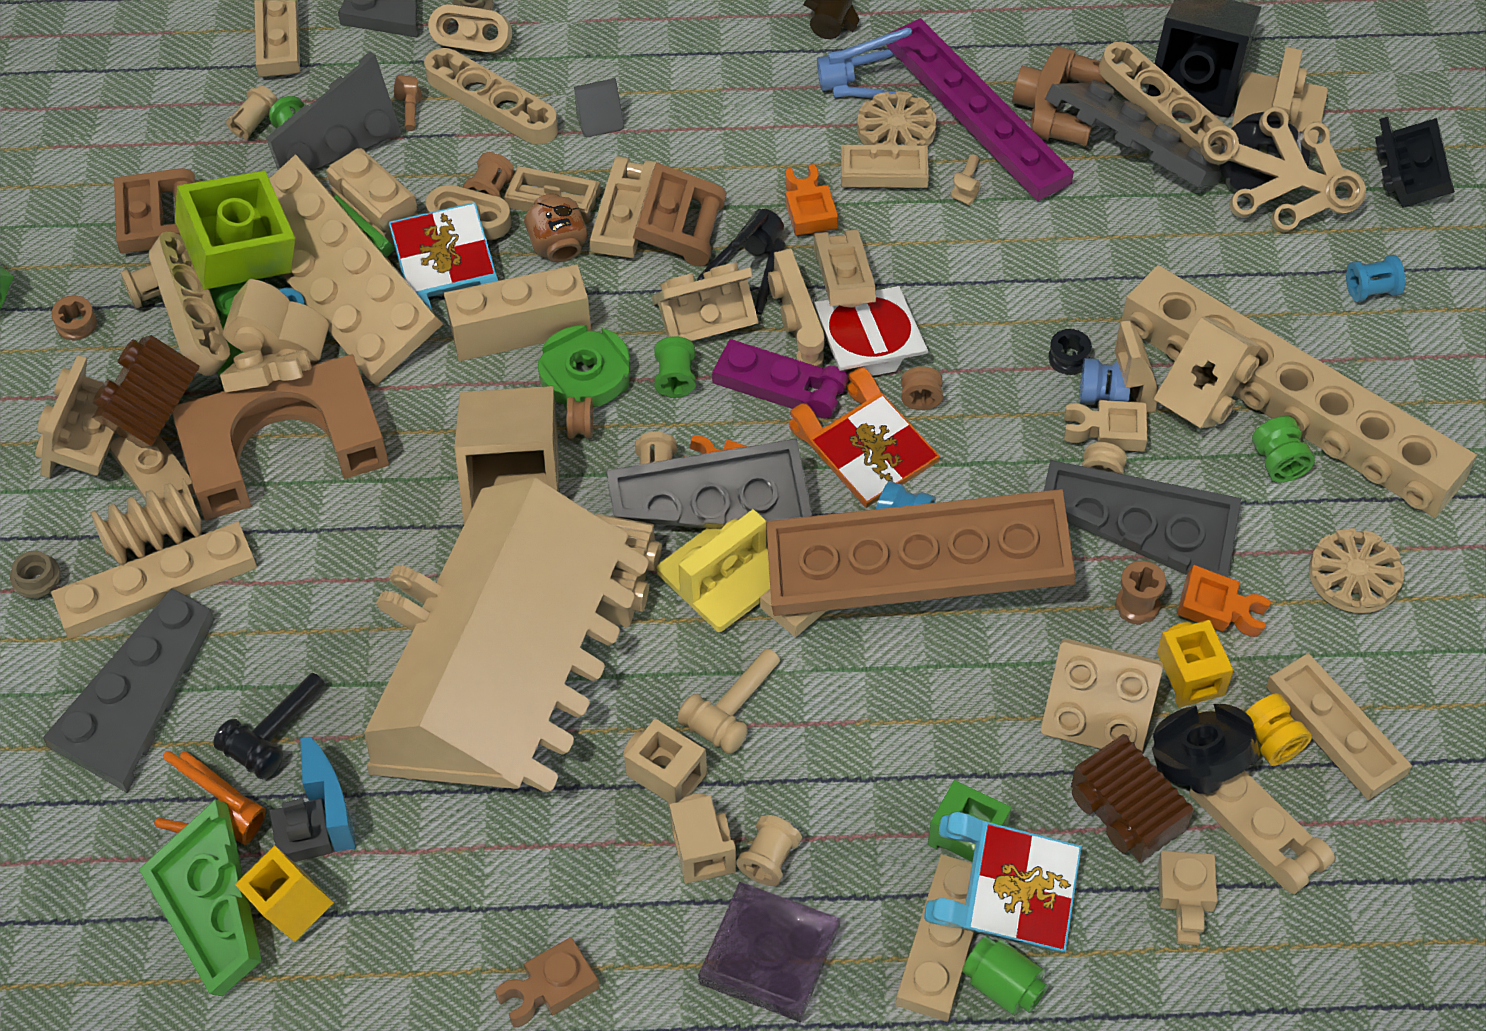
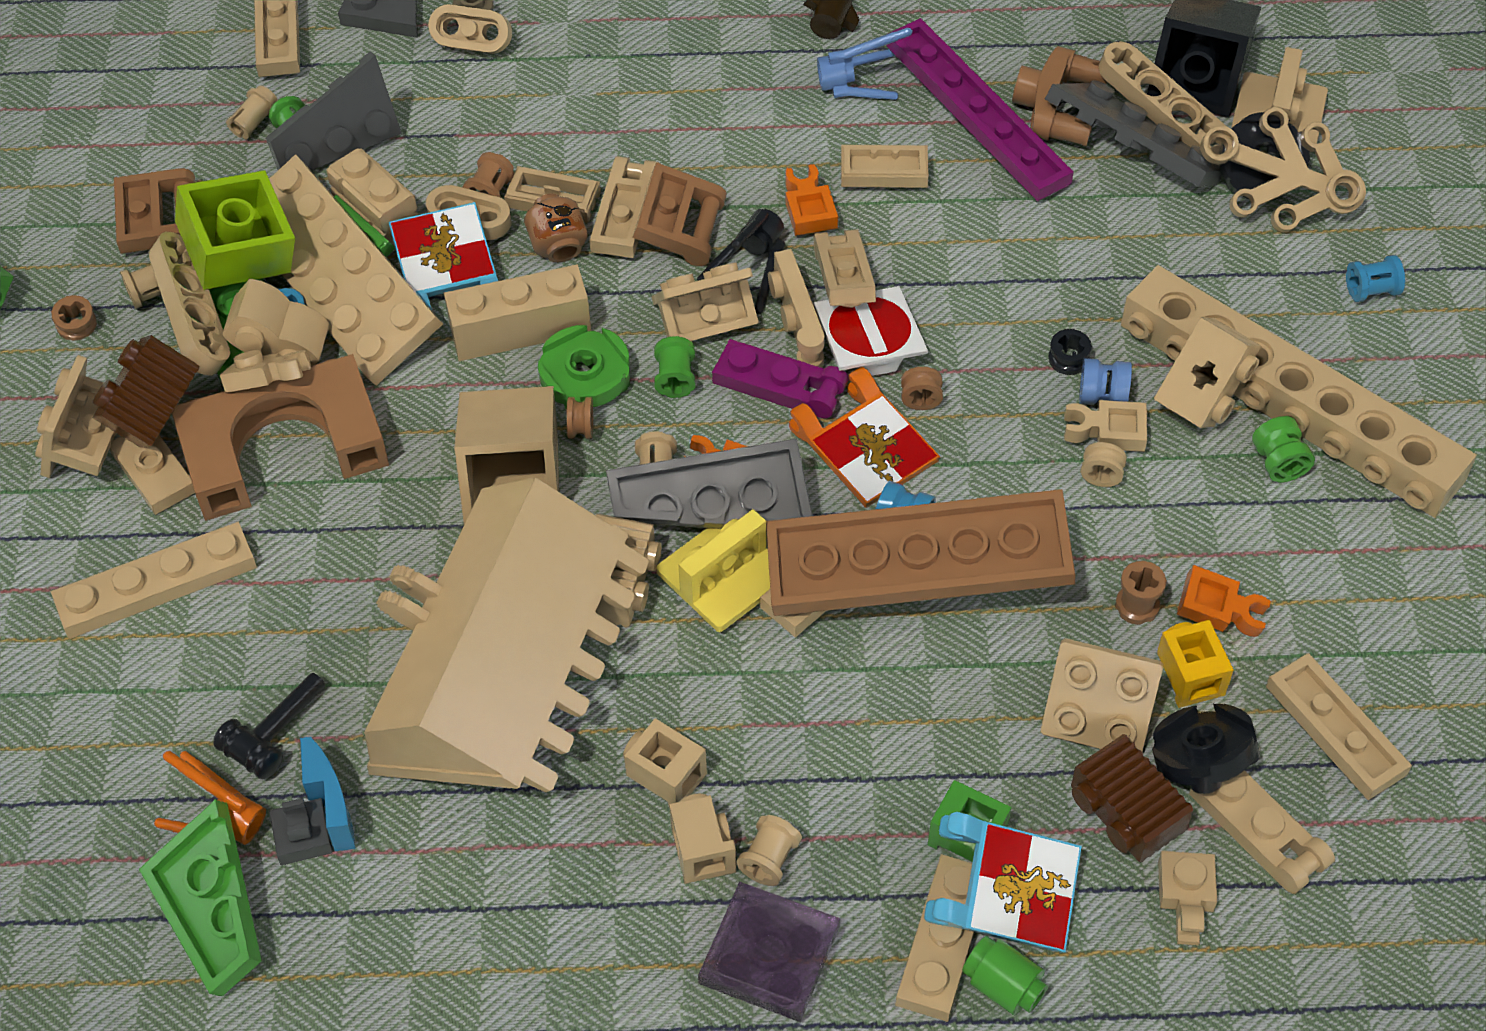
(30, 565): dark tan plate -> none
(122, 705): dark grey wing -> none
(148, 523): tan piece -> none
(284, 893): yellow brick -> none
(407, 89): medium nougat hand -> none
(495, 91): tan beam -> none
(555, 978): medium nougat plate -> none
(598, 108): dark grey slope -> none
(717, 721): tan piece -> none
(896, 124): tan wheel -> none
(966, 187): tan hand -> none
(1135, 365): tan slope -> none
(1149, 516): dark grey wing -> none
(1277, 731): yellow wheel -> none
(1356, 571): tan wheel -> none
(1416, 161): black bracket -> none

